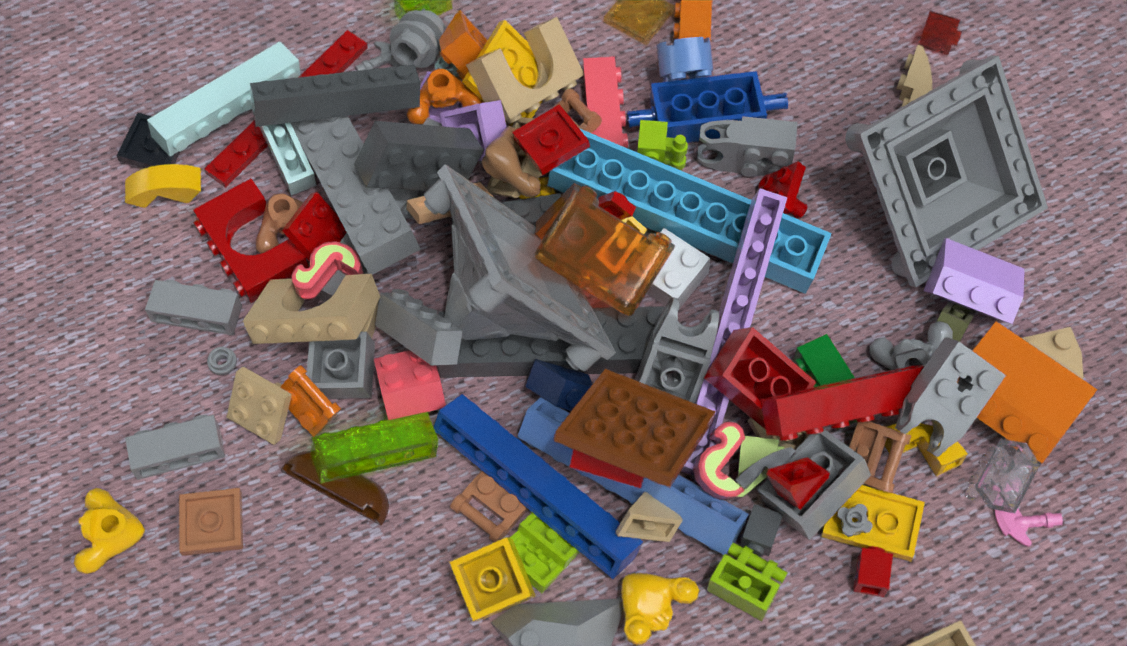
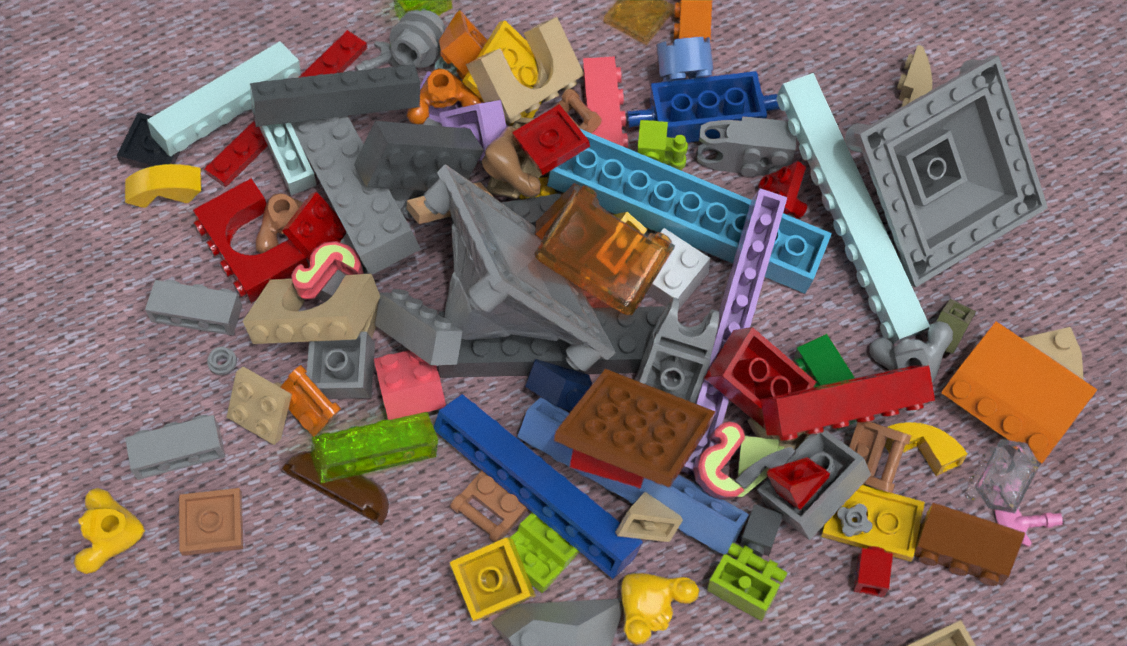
(617, 205): red plate -> none
(852, 209): none -> light aqua brick
(940, 33): clear red brick -> none
(944, 401): light grey brick -> none
(967, 544): none -> dark orange slope
(977, 281): lavender slope -> none

